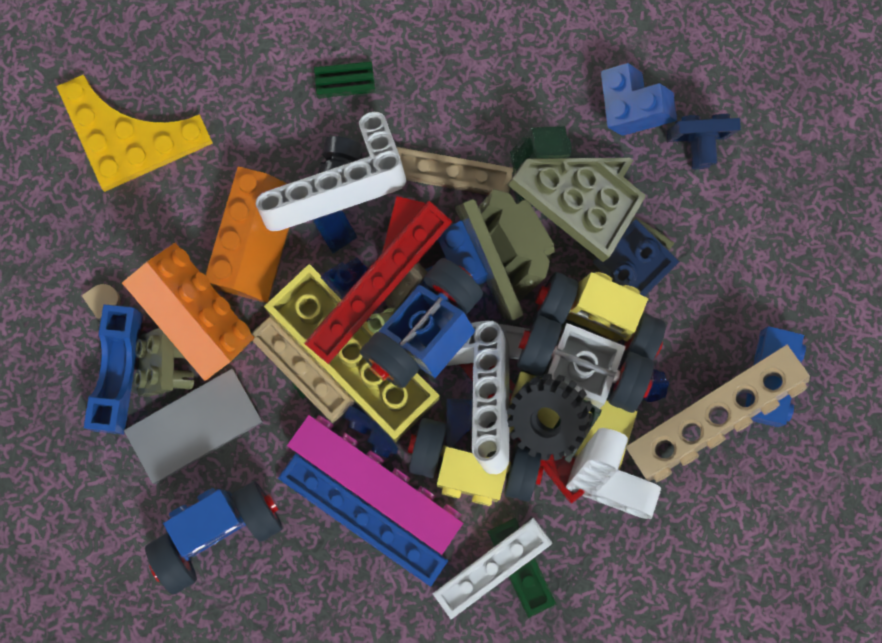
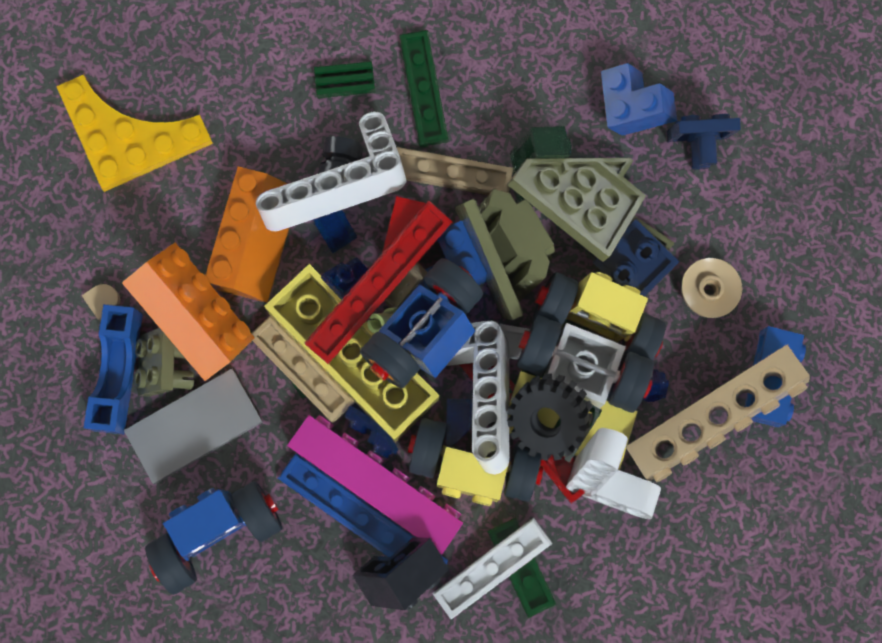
(403, 577): none -> black brick
(423, 88): none -> dark green tile
(721, 277): none -> tan dish

